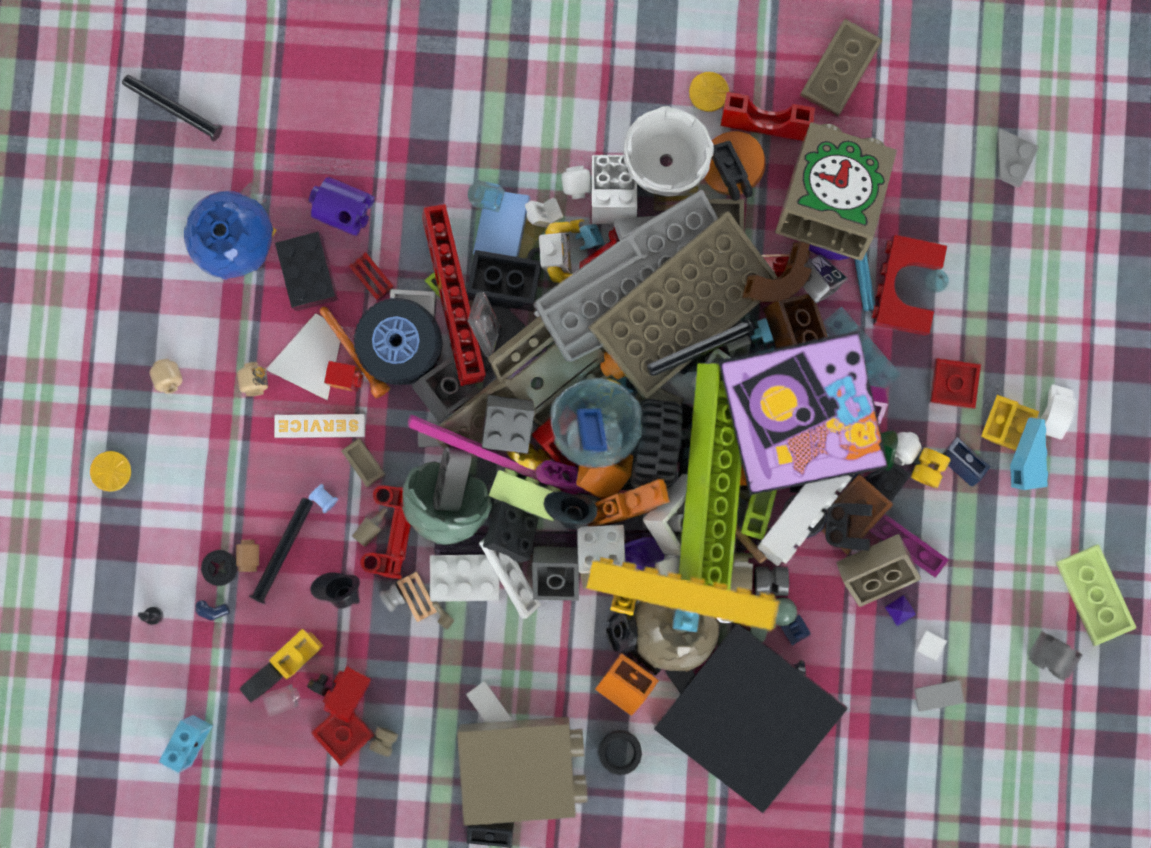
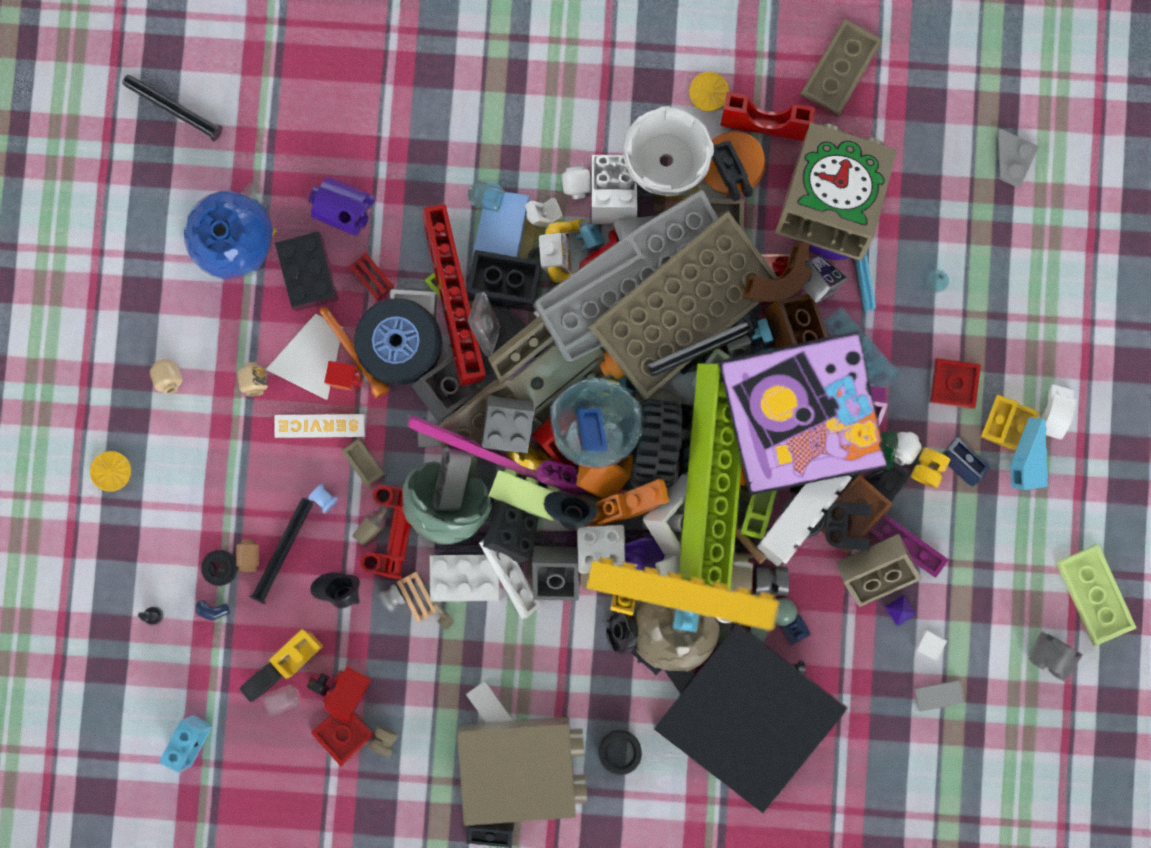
(627, 684): orange slope -> none
(890, 310): red arch -> none

